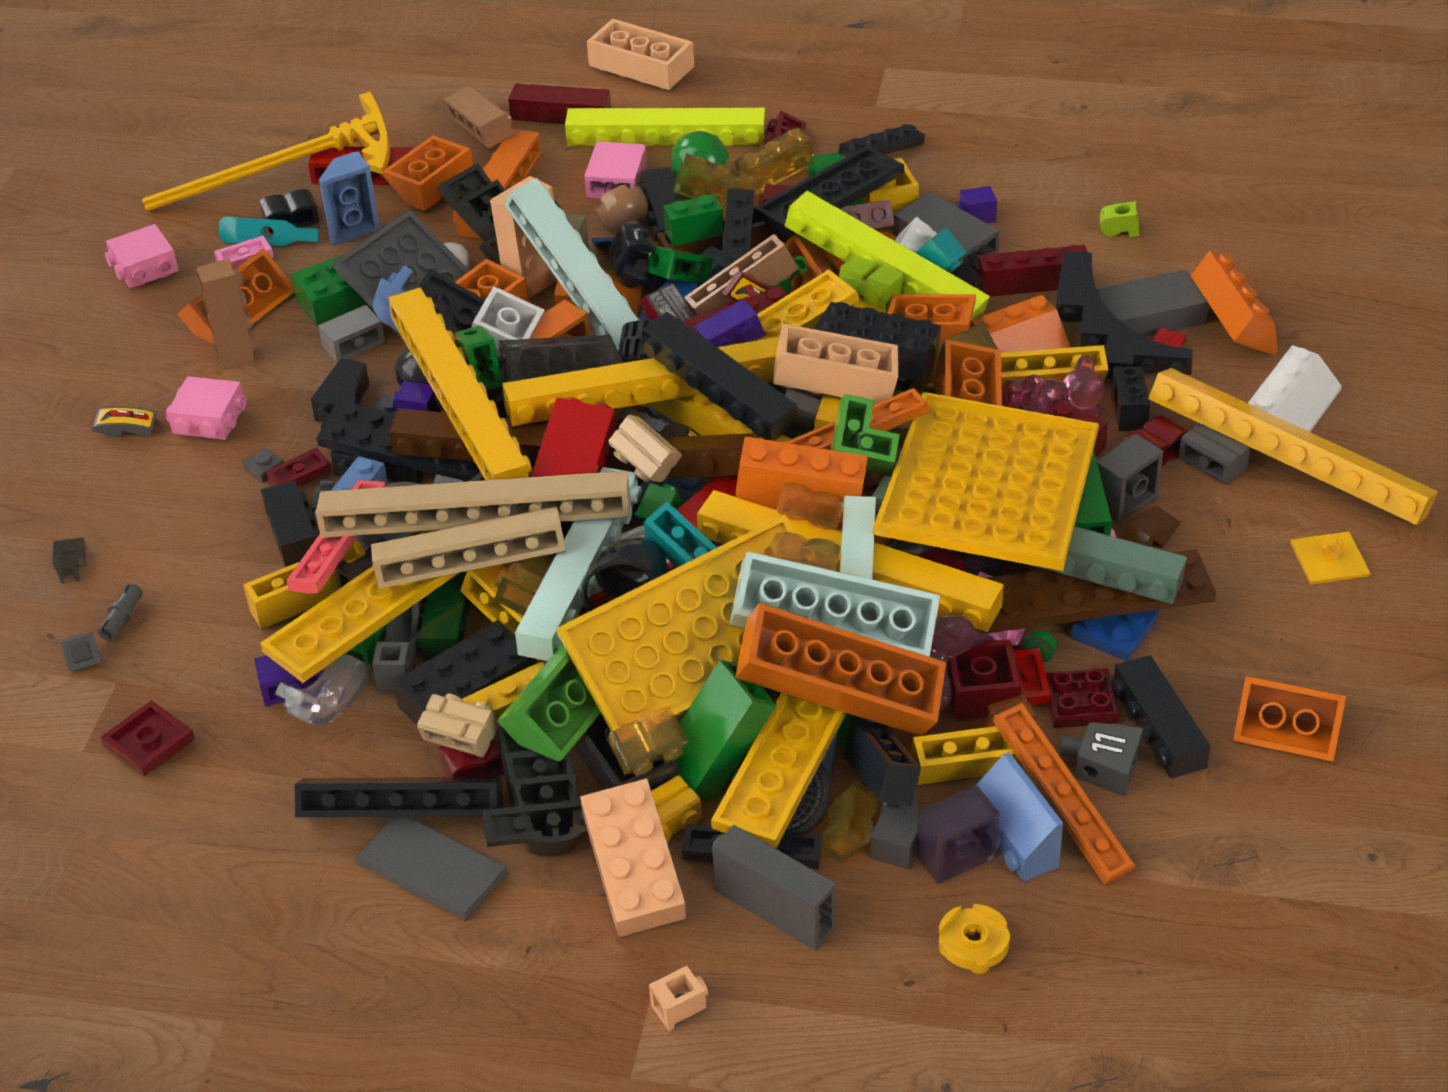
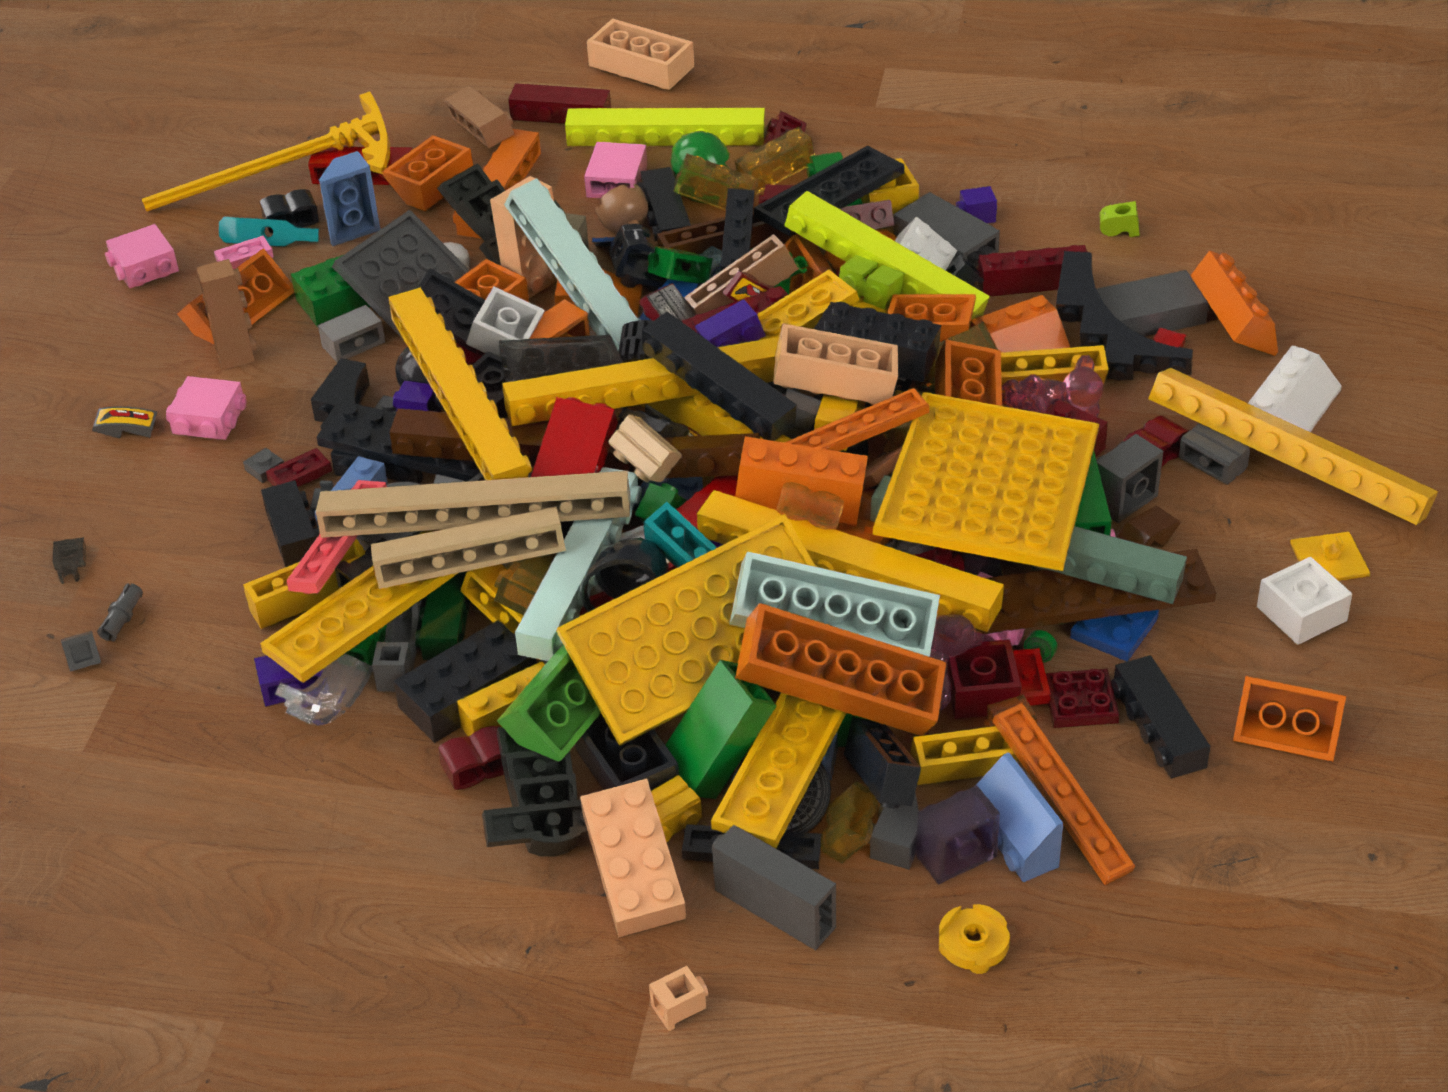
(147, 738): dark red plate -> none
(395, 285): medium blue brick -> none
(397, 796): black brick -> none
(432, 866): dark grey tile -> none
(458, 724): tan brick -> none
(480, 352): green torso -> none
(648, 741): clear yellow brick -> none
(693, 220): green brick -> none
(811, 552): clear yellow brick -> none
(855, 436): bright green brick -> none
(858, 536): light aqua tile -> none
(885, 142): black plate -> none
(943, 251): teal brick -> none
(1105, 755): dark grey torso -> none
(1130, 398): black brick -> none
(1304, 600): none -> white container

